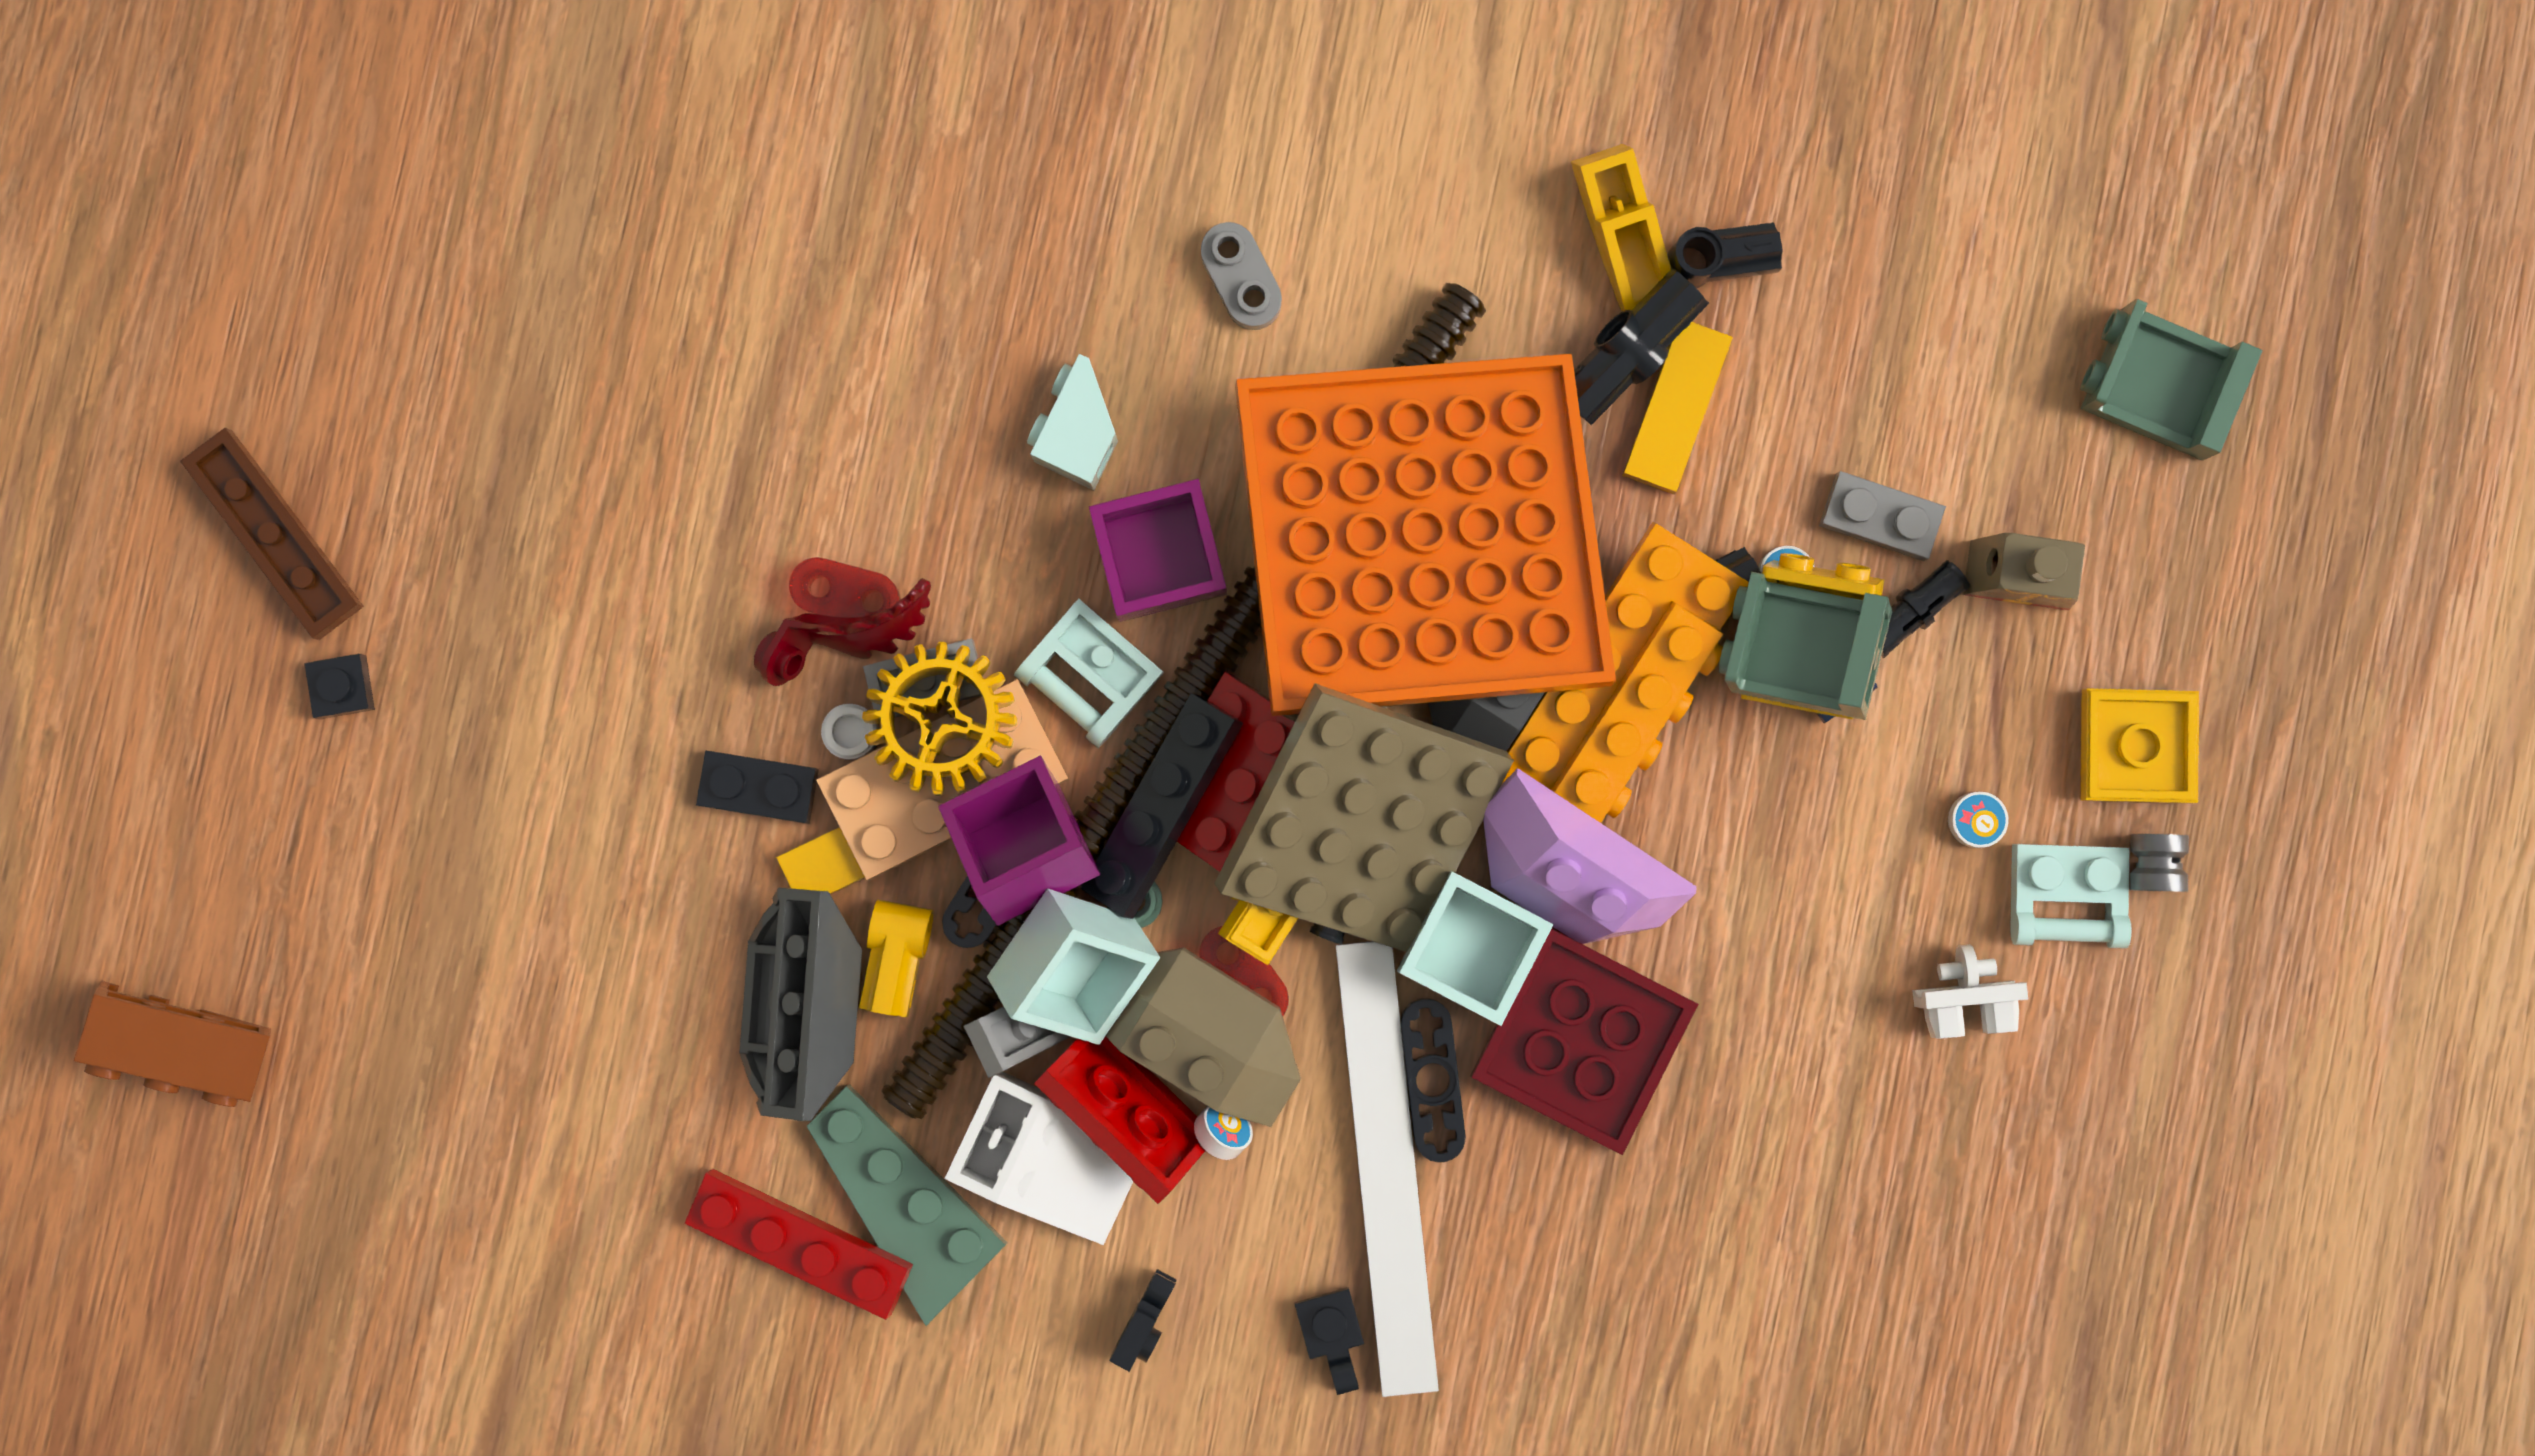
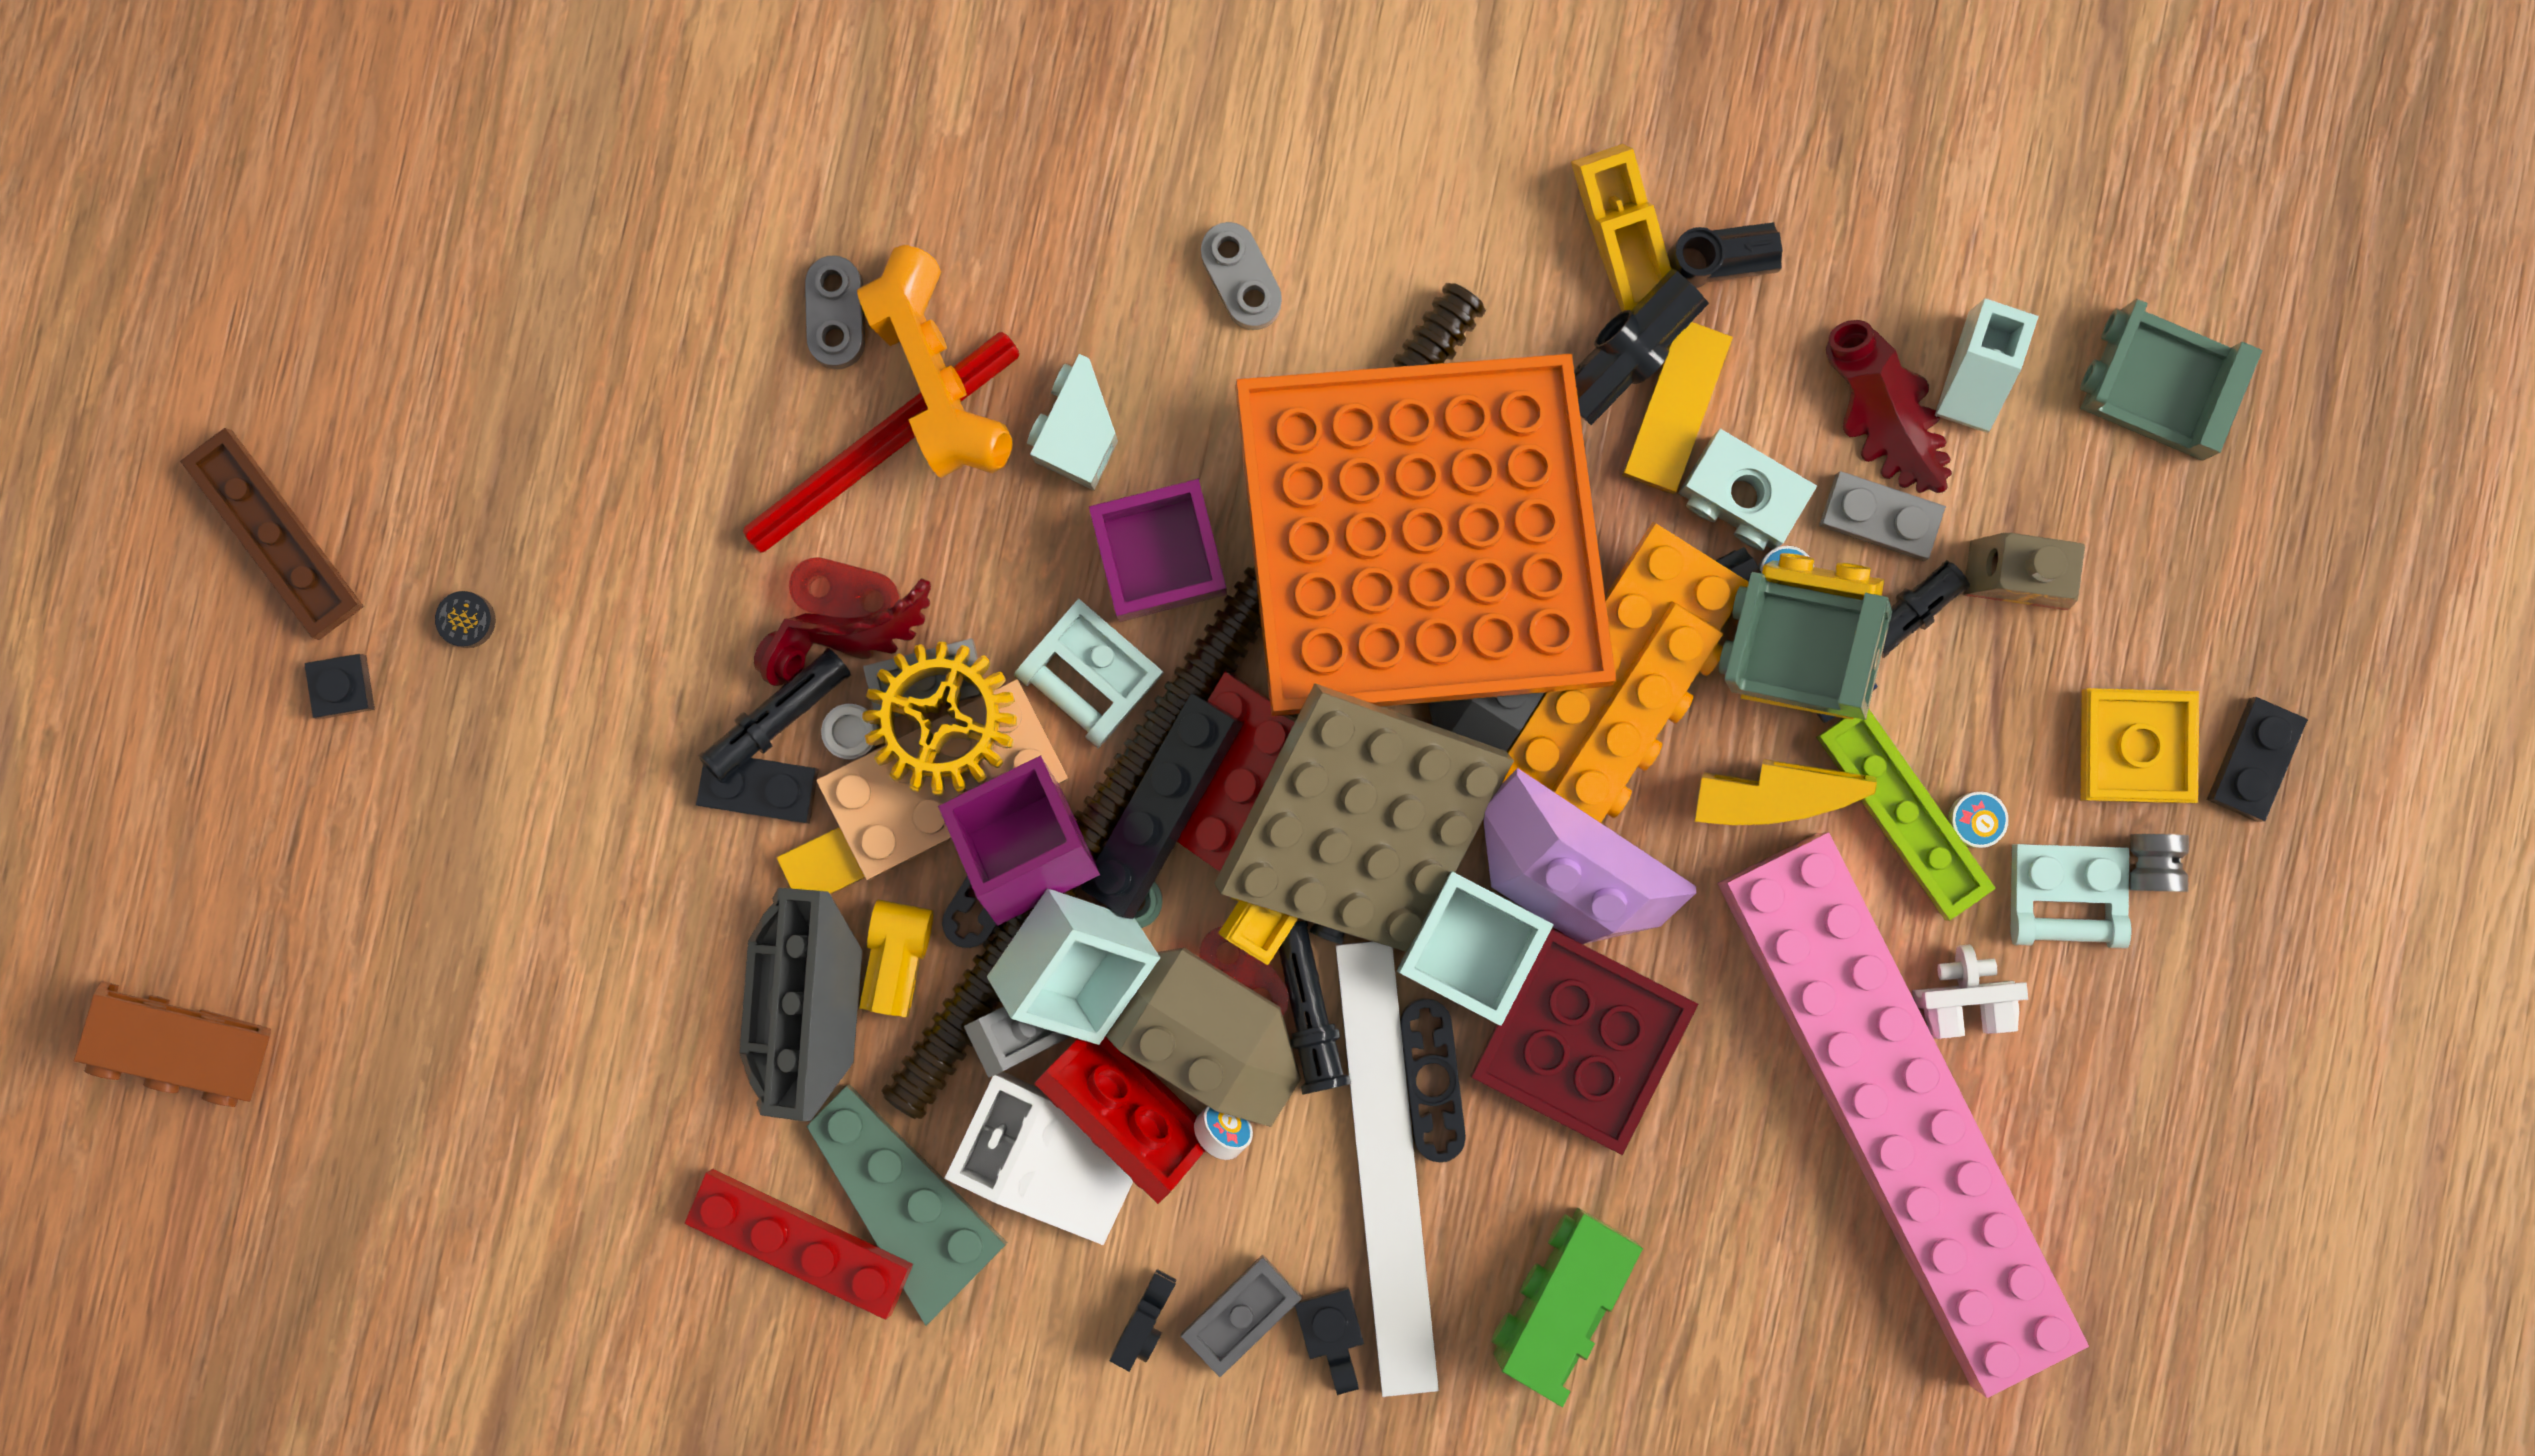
(465, 619): none -> black tile
(774, 715): none -> black pin
(834, 311): none -> flat silver plate
(870, 450): none -> red axle
(896, 313): none -> light orange plate
(1241, 1316): none -> flat silver plate
(1314, 1035): none -> black pin
(1564, 1304): none -> bright green wedge
(1778, 489): none -> light aqua brick
(1780, 795): none -> yellow slope
(1887, 408): none -> dark red plant
(1903, 1115): none -> bright pink brick
(1908, 815): none -> lime plate
(1985, 364): none -> light aqua slope
(2257, 759): none -> black plate

